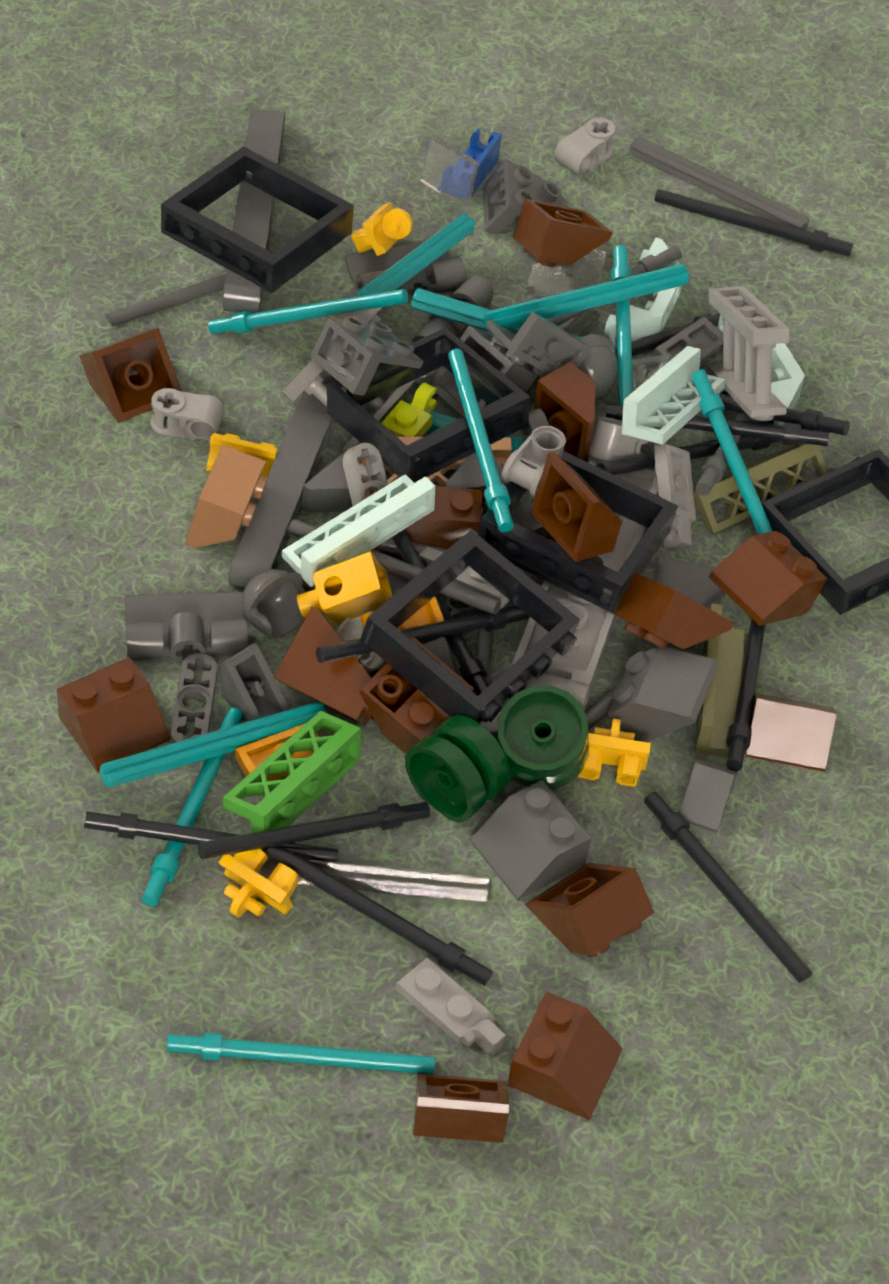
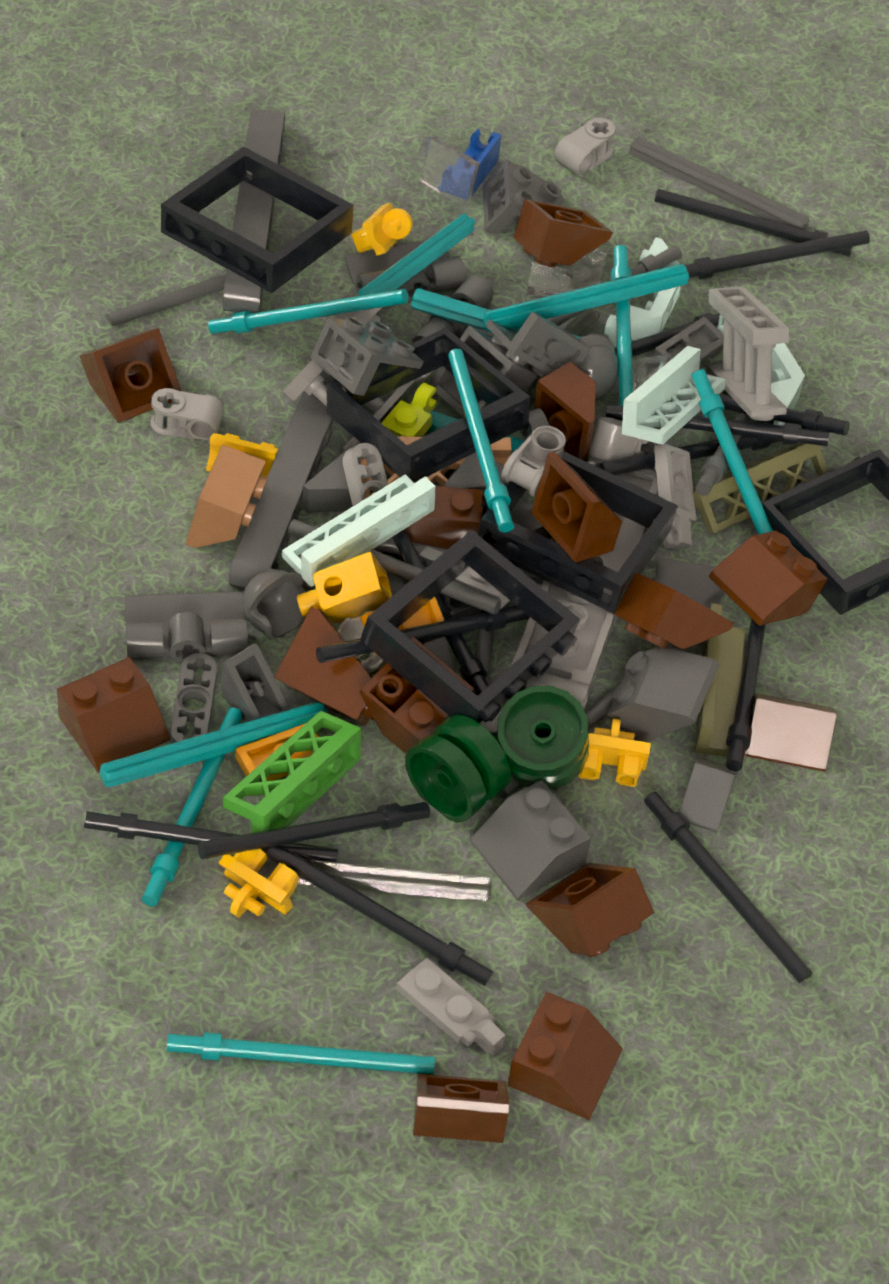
(706, 267): none -> black bar

